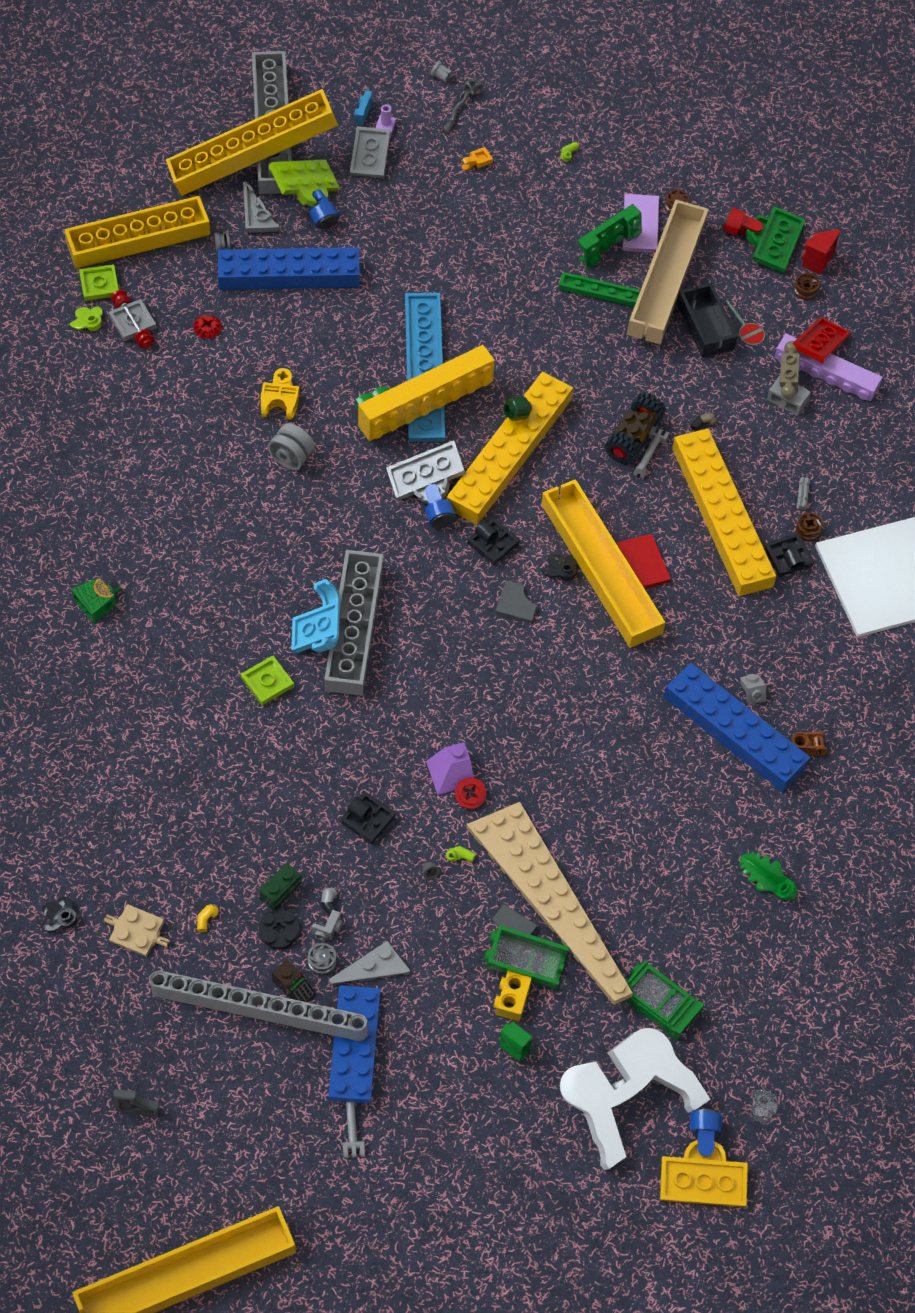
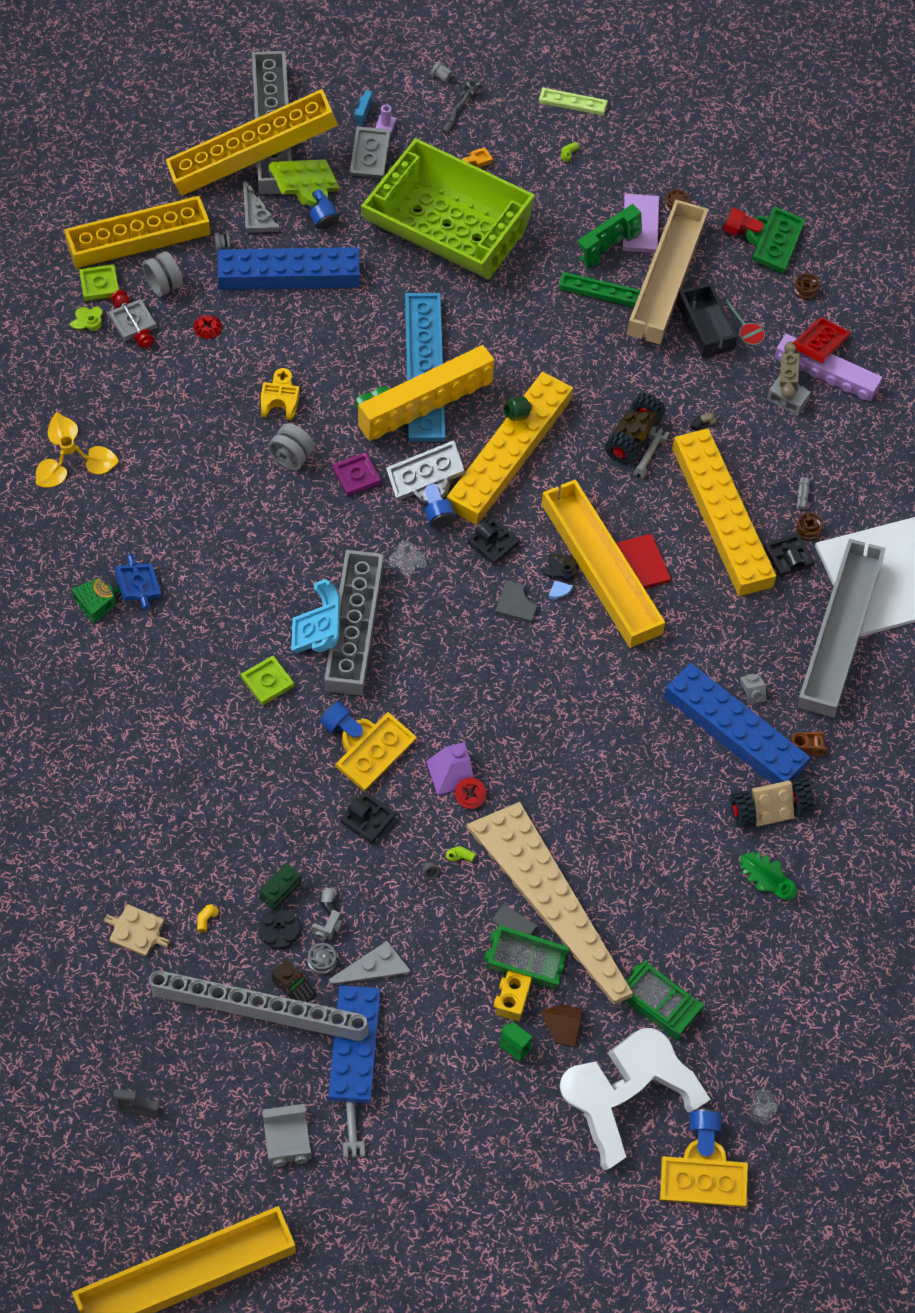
(56, 913): black plate -> none
(63, 432): none -> yellow plant
(137, 581): none -> blue plate
(162, 274): none -> light grey wheel
(286, 1135): none -> light grey panel
(356, 474): none -> magenta plate
(368, 745): none -> yellow plate
(407, 561): none -> clear plate
(453, 194): none -> lime slope
(560, 590): none -> light blue tile
(563, 1023): none -> reddish brown slope
(573, 101): none -> yellowish green tile
(772, 803): none -> plate
(820, 250): red slope -> none
(841, 629): none -> light grey piece

